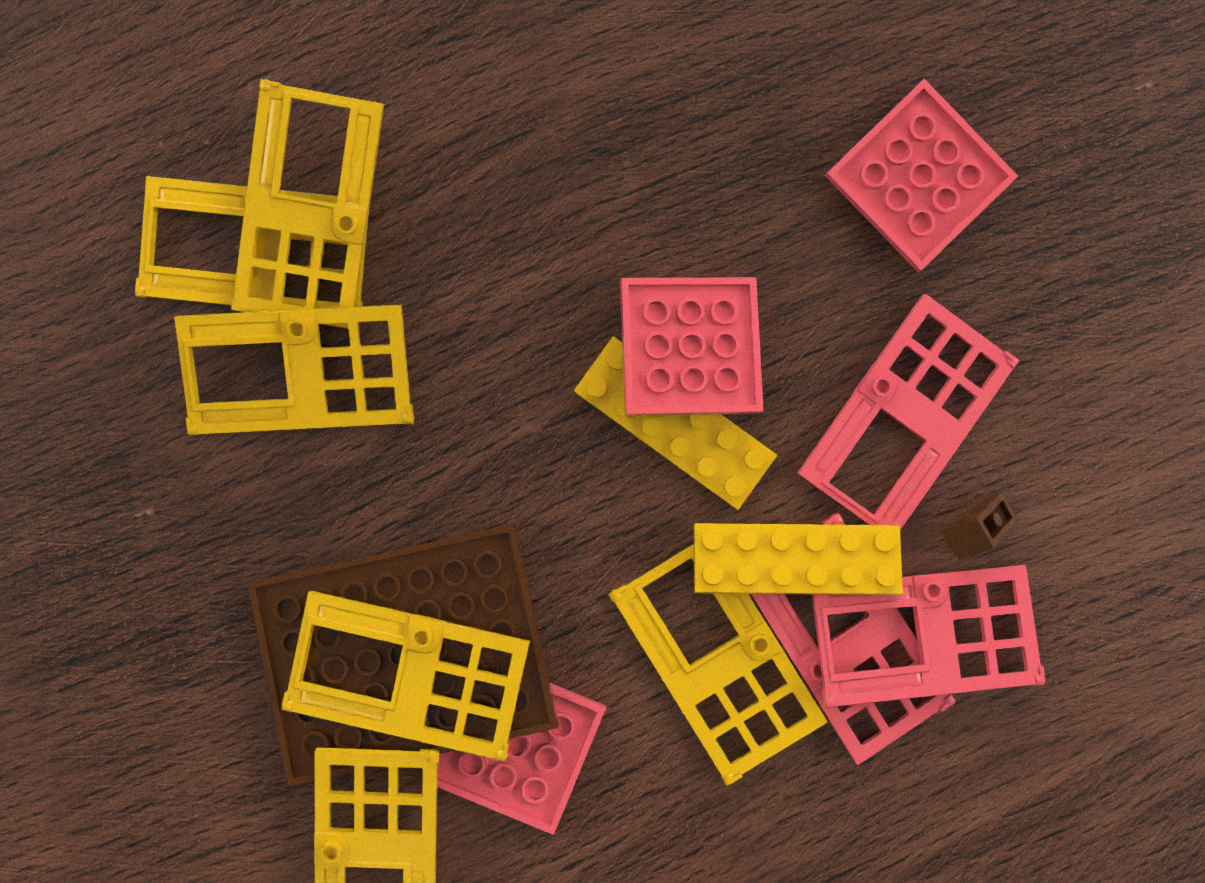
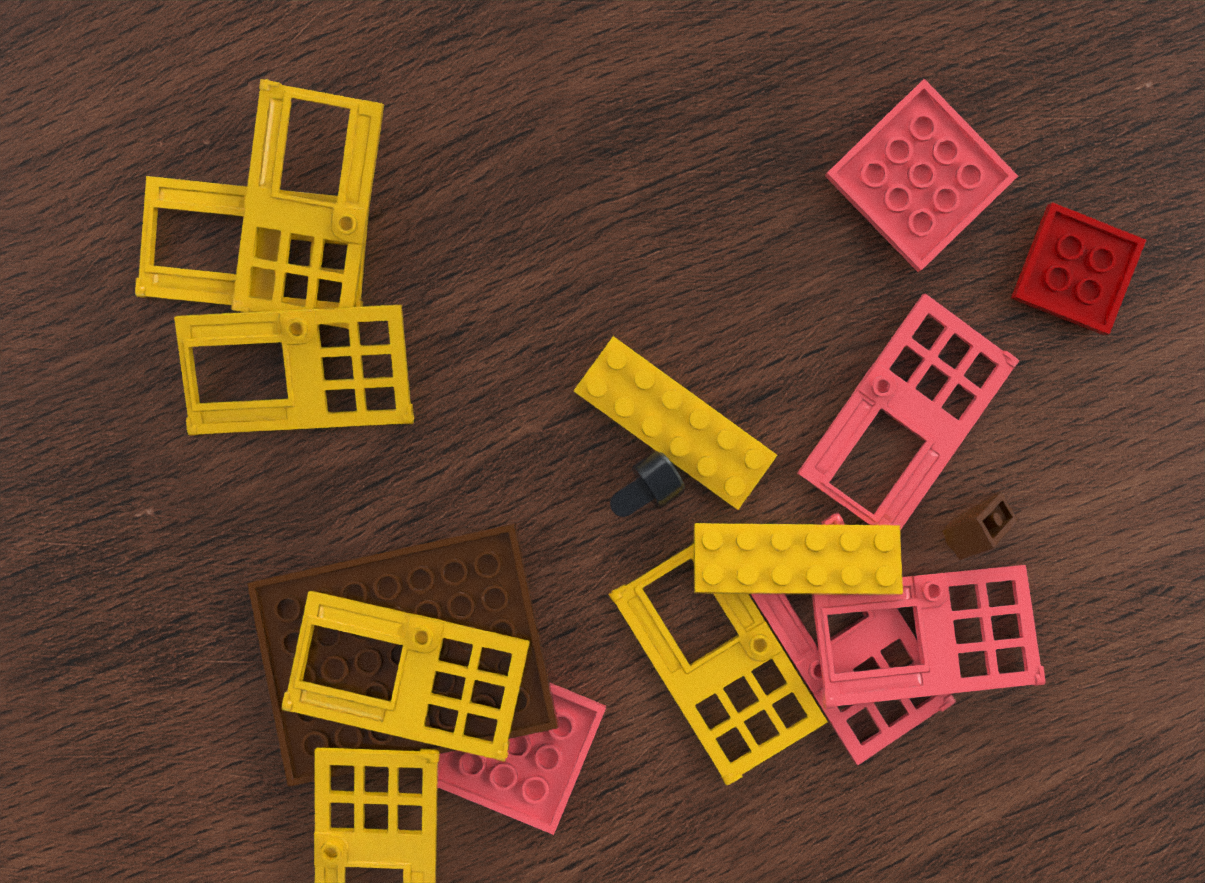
(654, 482): none -> black piece
(691, 346): coral plate -> none
(1078, 269): none -> red plate

